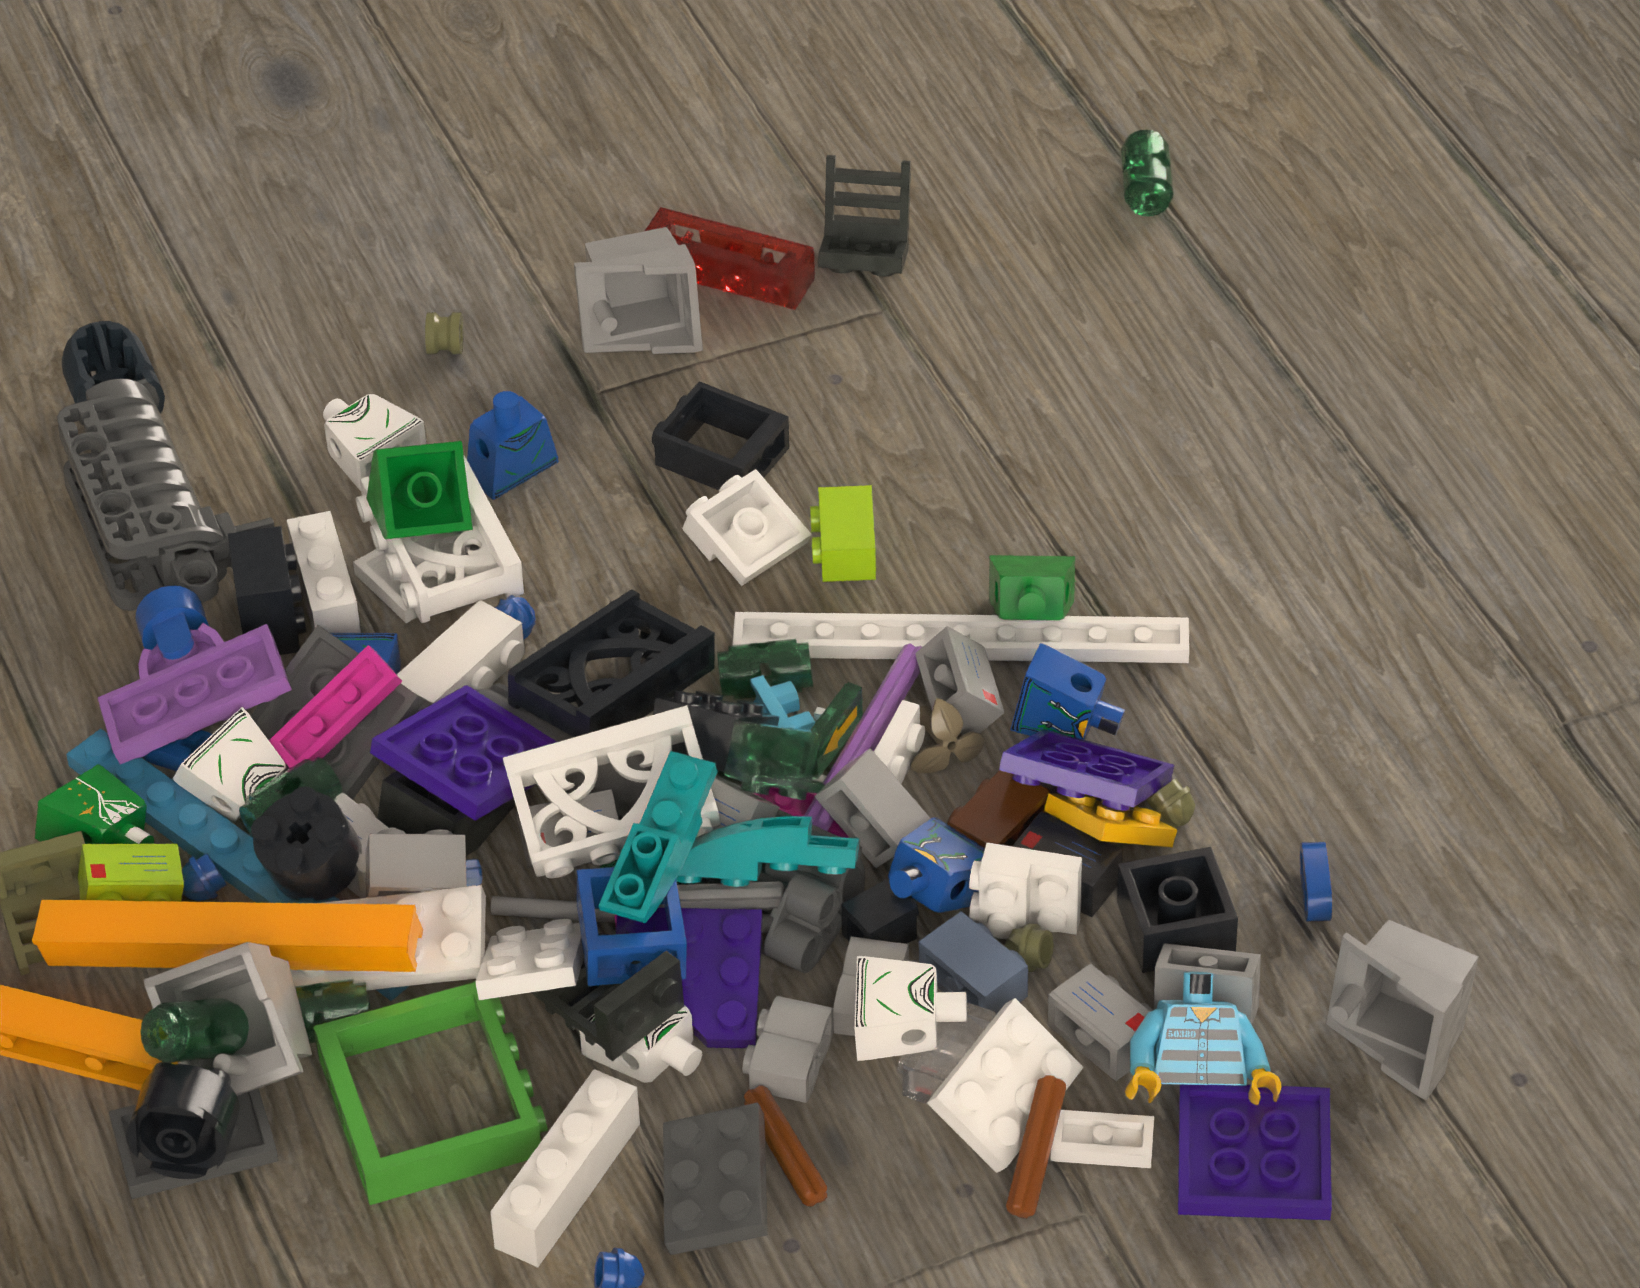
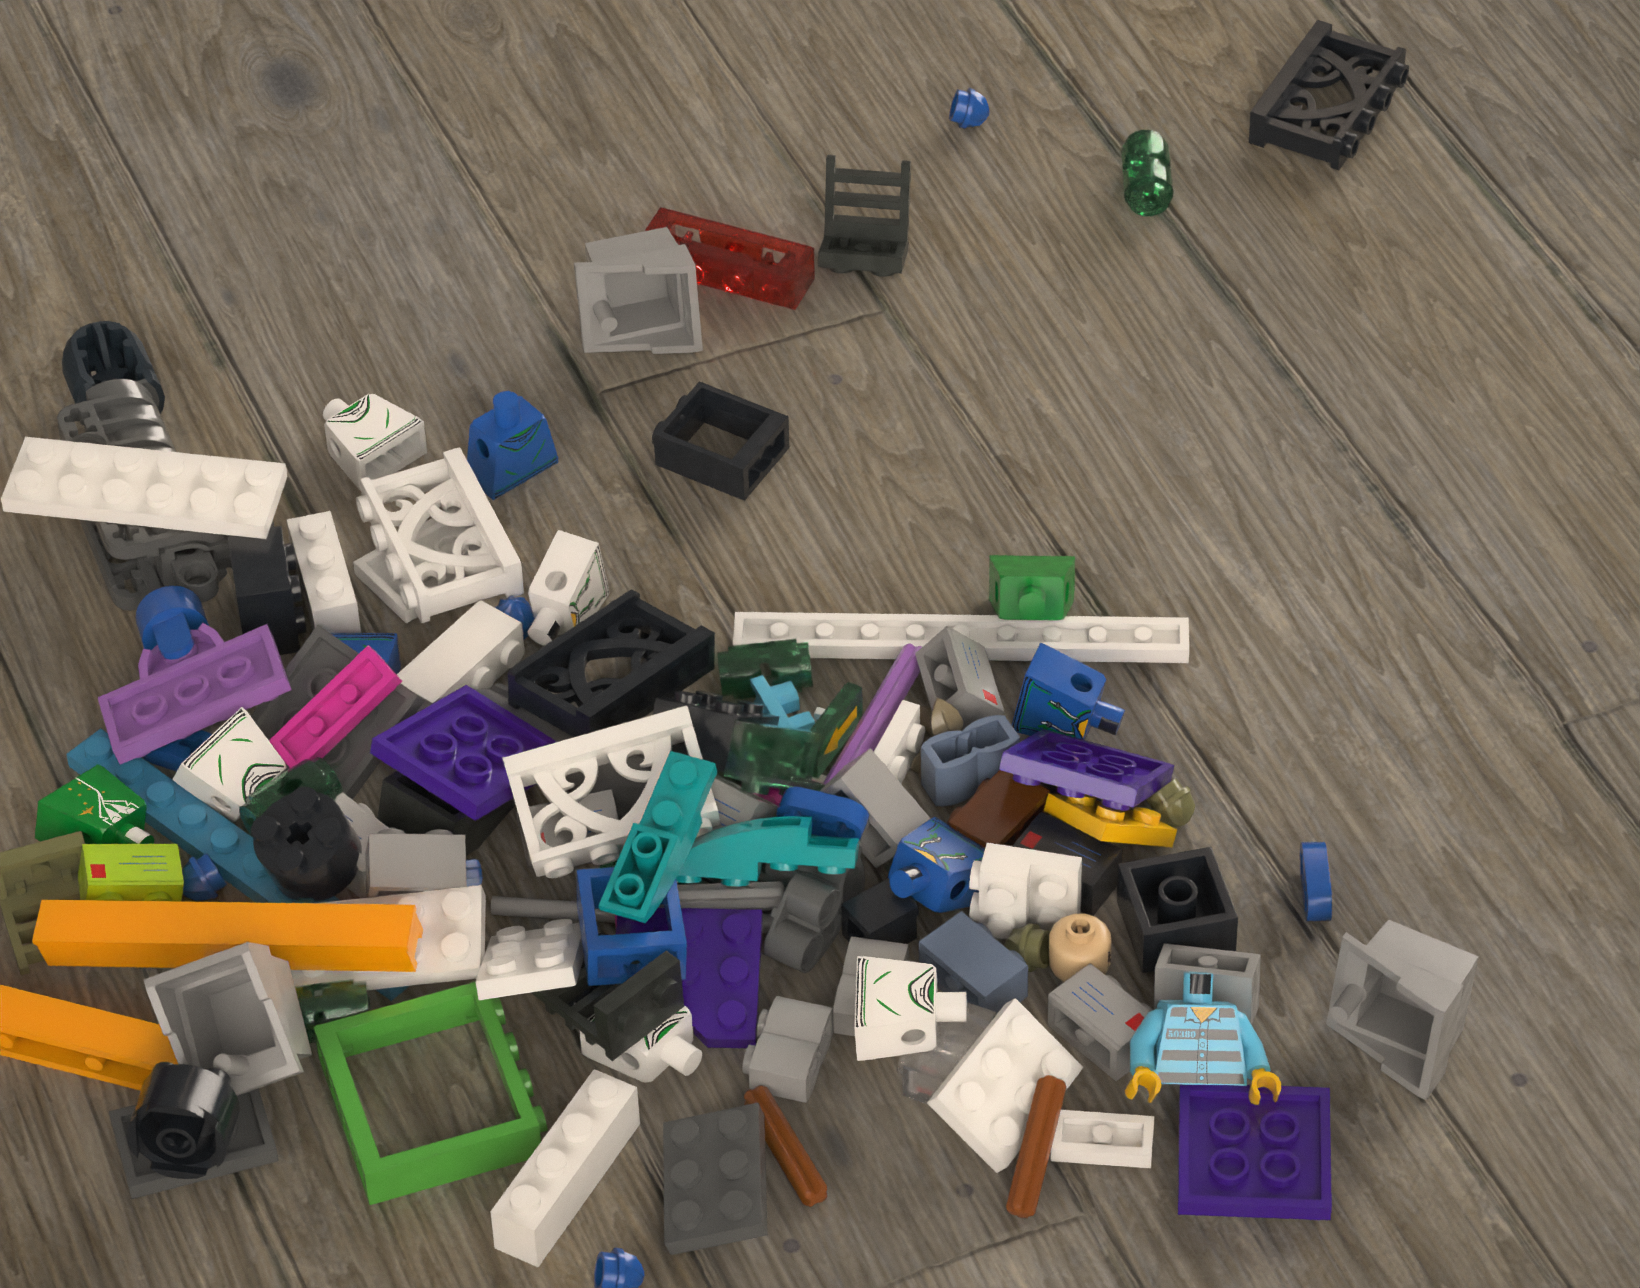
(145, 487): none -> white plate
(194, 1030): clear green piece -> none
(419, 490): green slope -> none
(444, 333): olive wheel -> none
(566, 586): none -> white torso
(745, 527): white plate -> none
(830, 813): none -> blue beam
(846, 533): lime brick -> none
(960, 760): none -> sand blue brick
(968, 108): none -> blue plate
(1077, 943): none -> tan head
(1337, 55): none -> black fence

